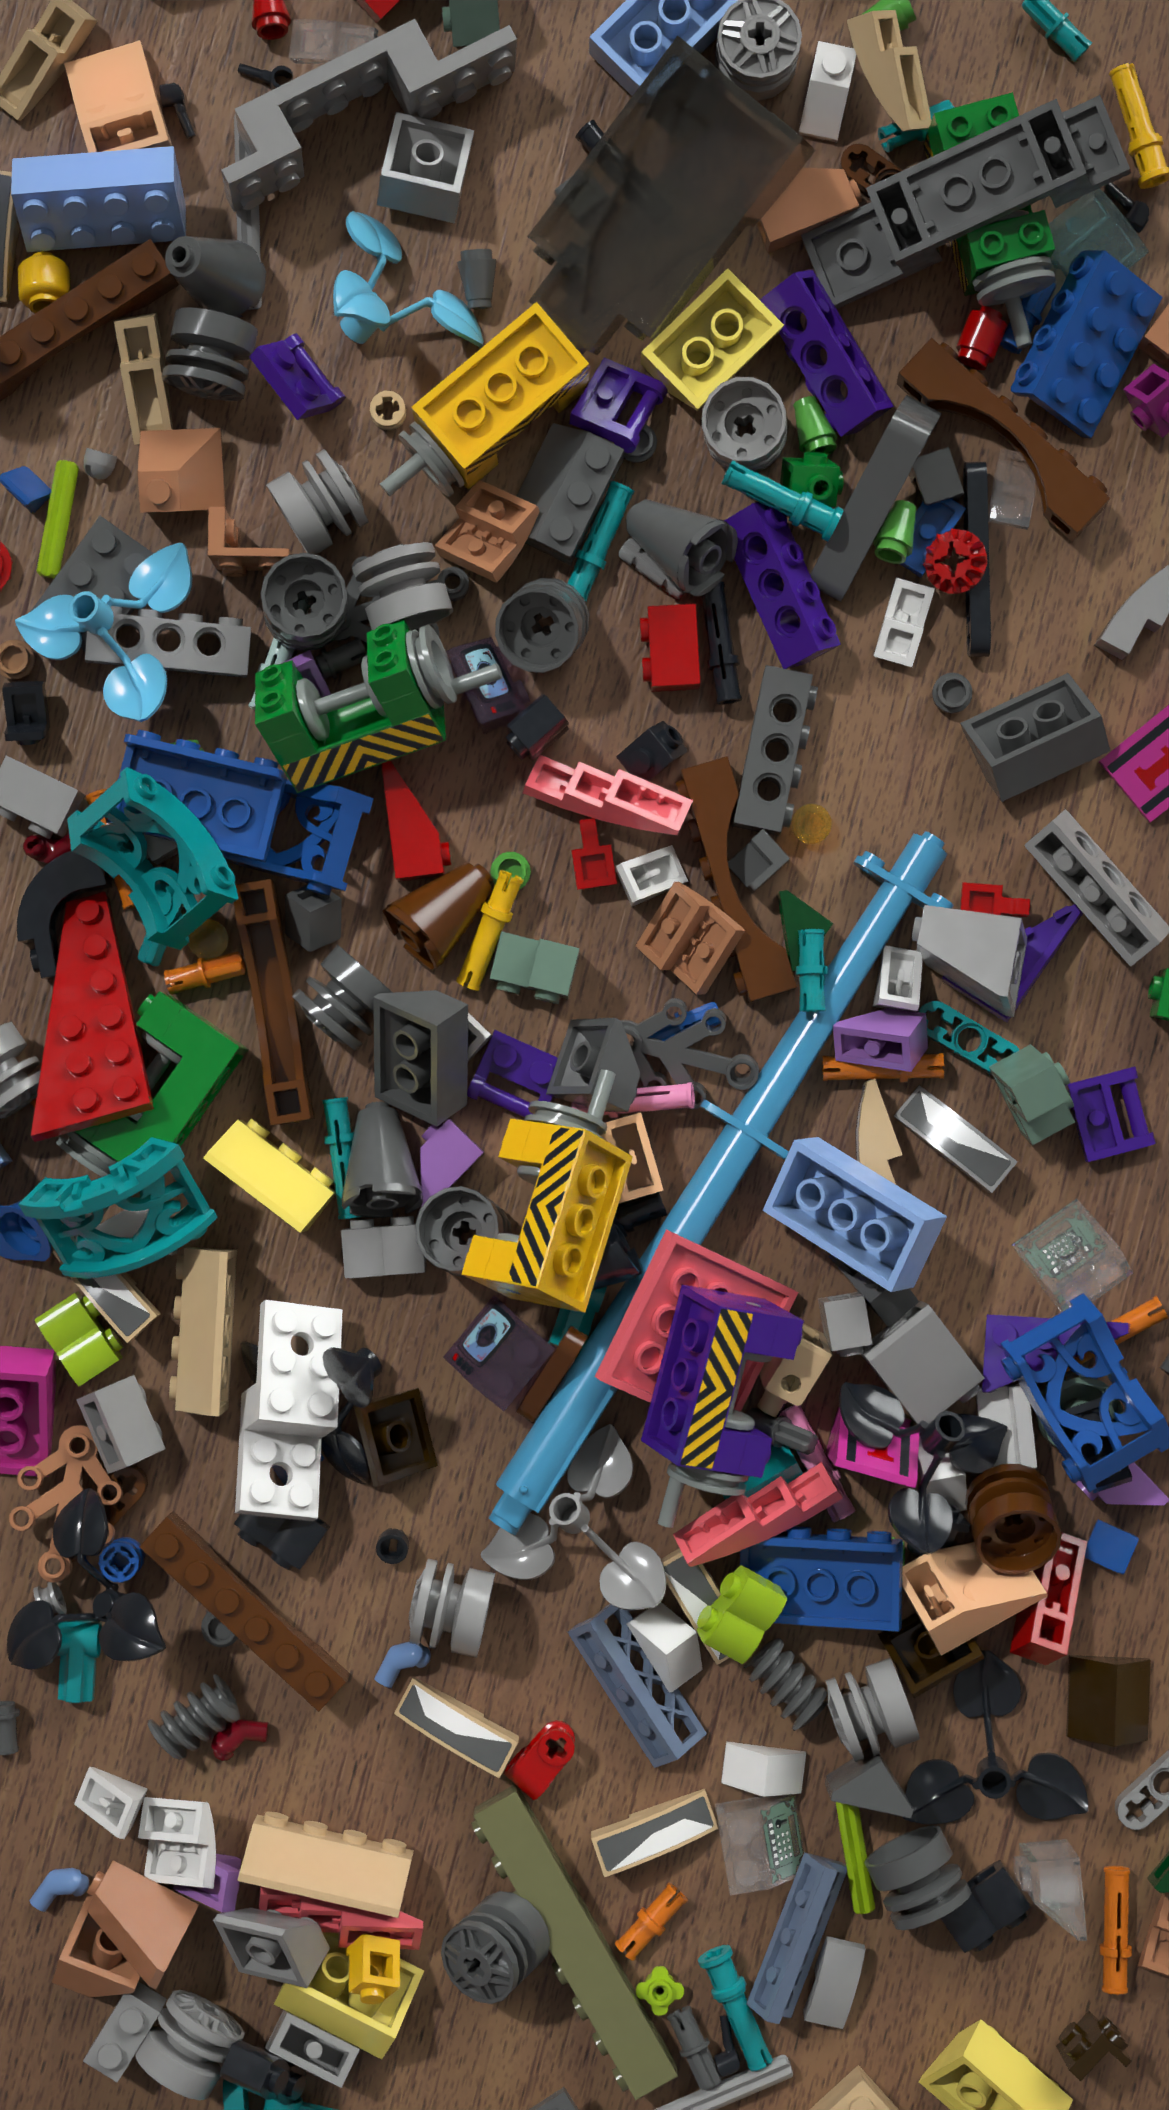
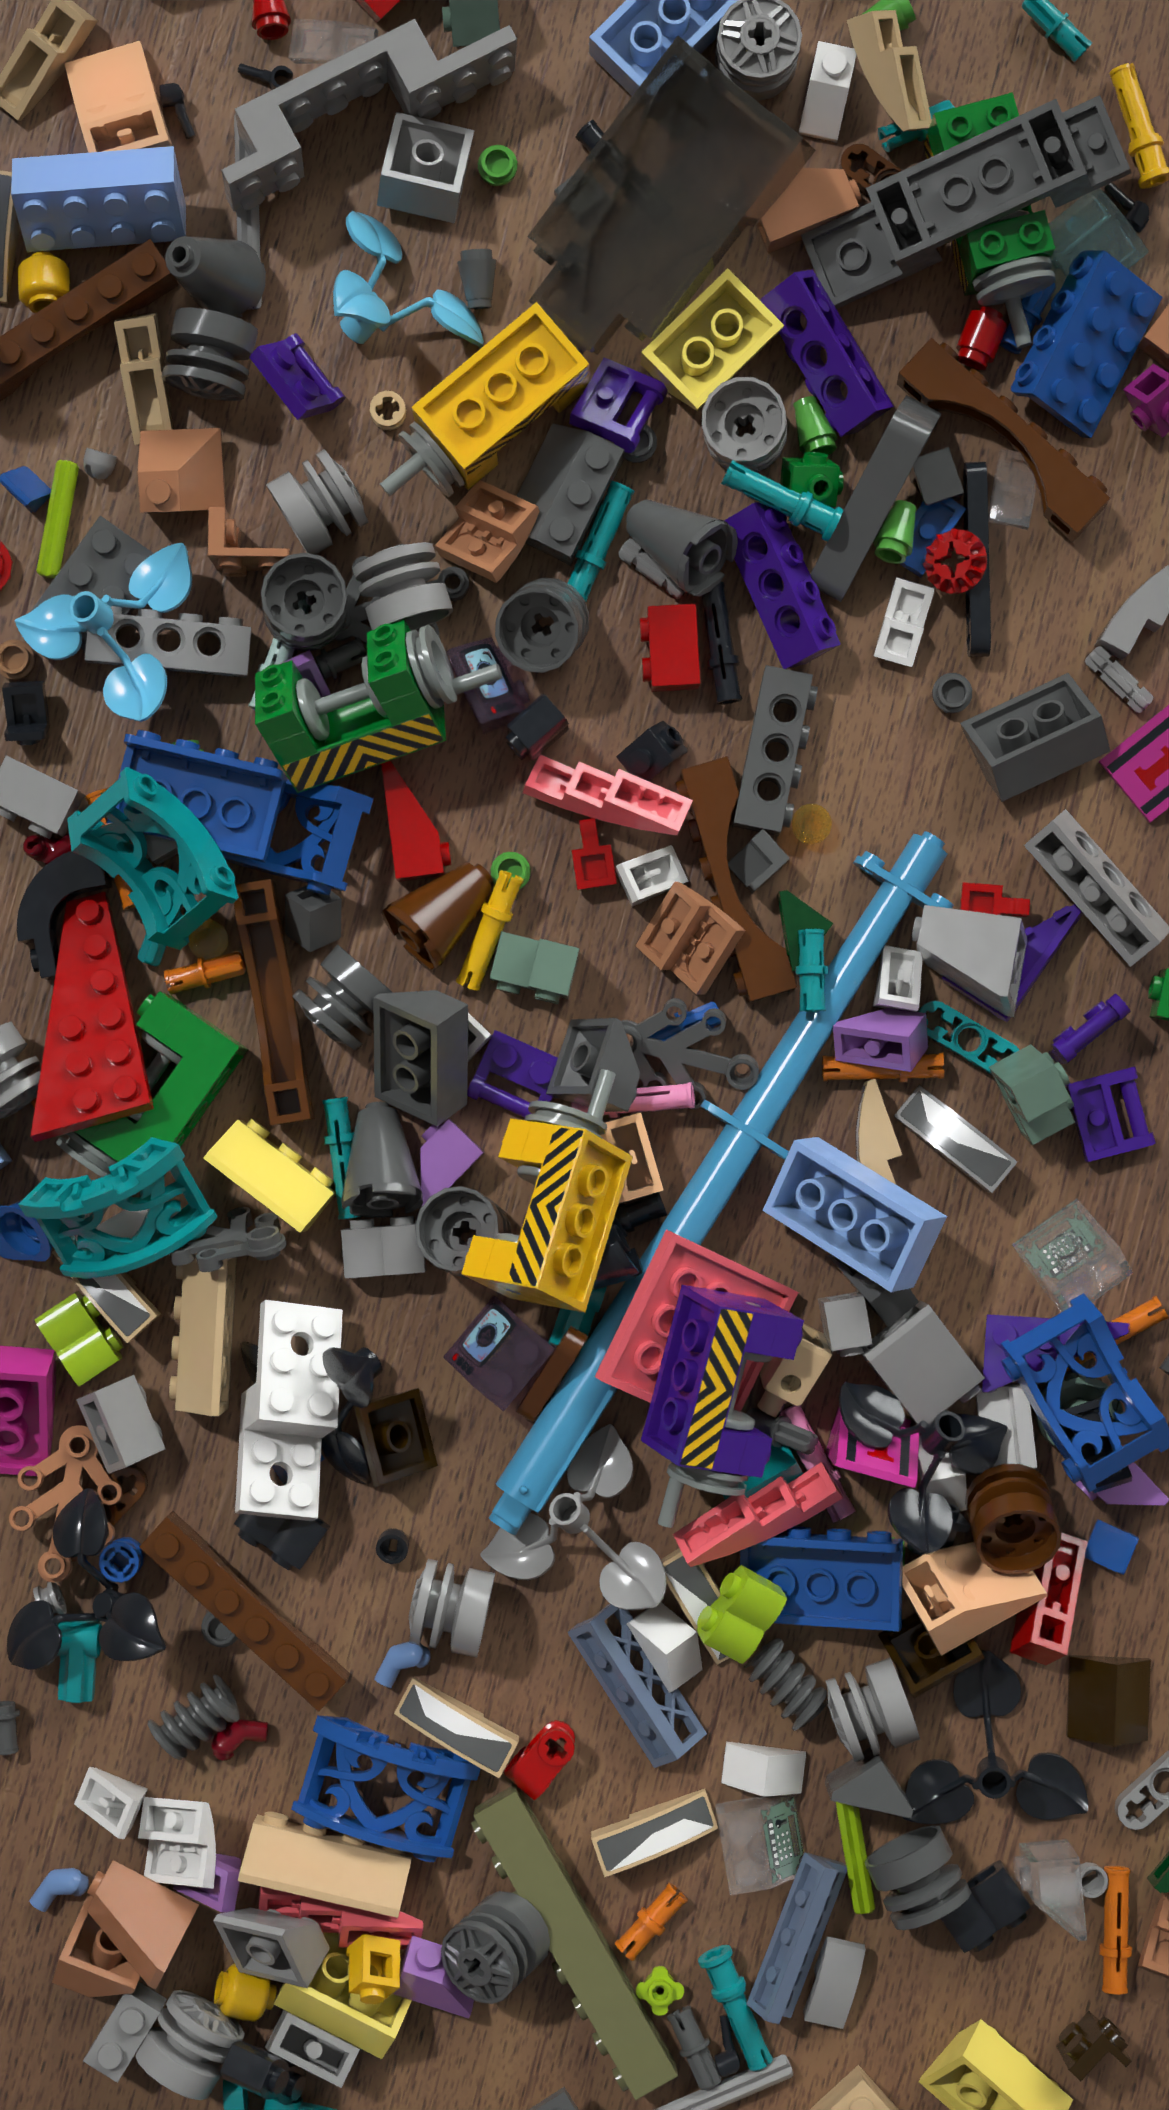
(243, 1994): none -> yellow head
(262, 1242): none -> dark grey plant
(356, 1740): none -> blue fence
(427, 1981): none -> medium lavender slope
(497, 165): none -> bright green plate
(1095, 1884): none -> light grey hinge
(1098, 1018): none -> dark purple plate
(1119, 679): none -> light grey axle

